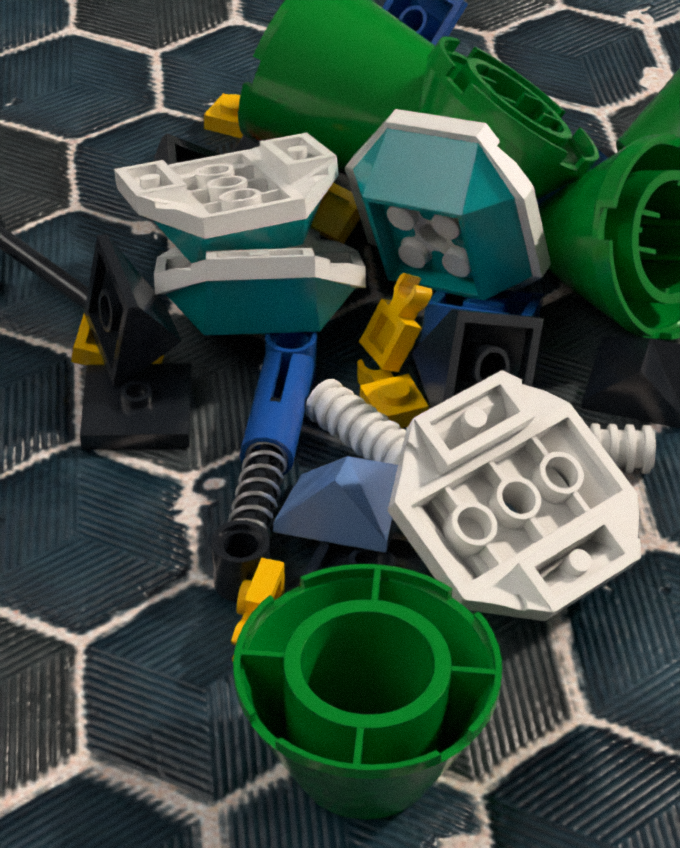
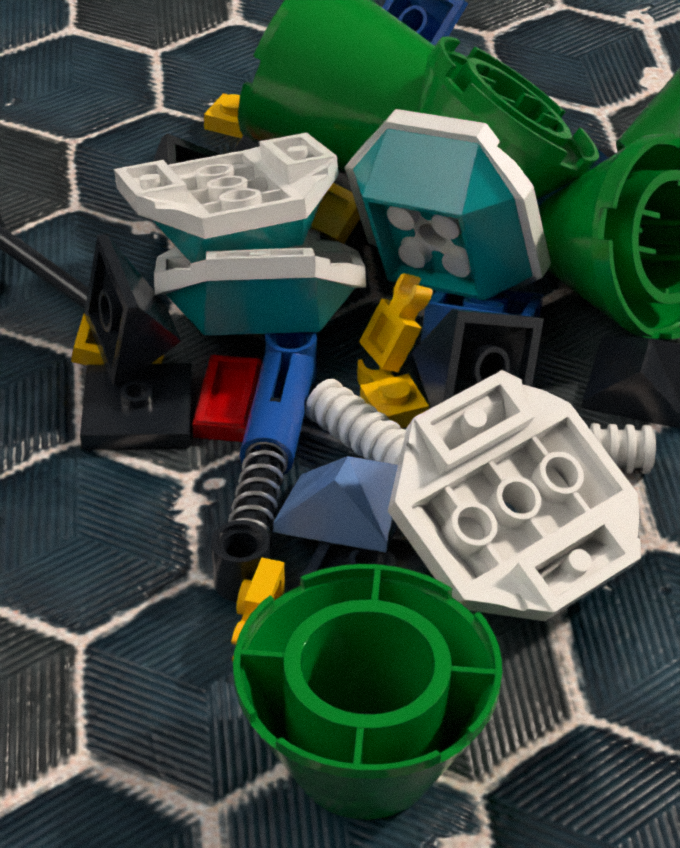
(226, 398): none -> red tile

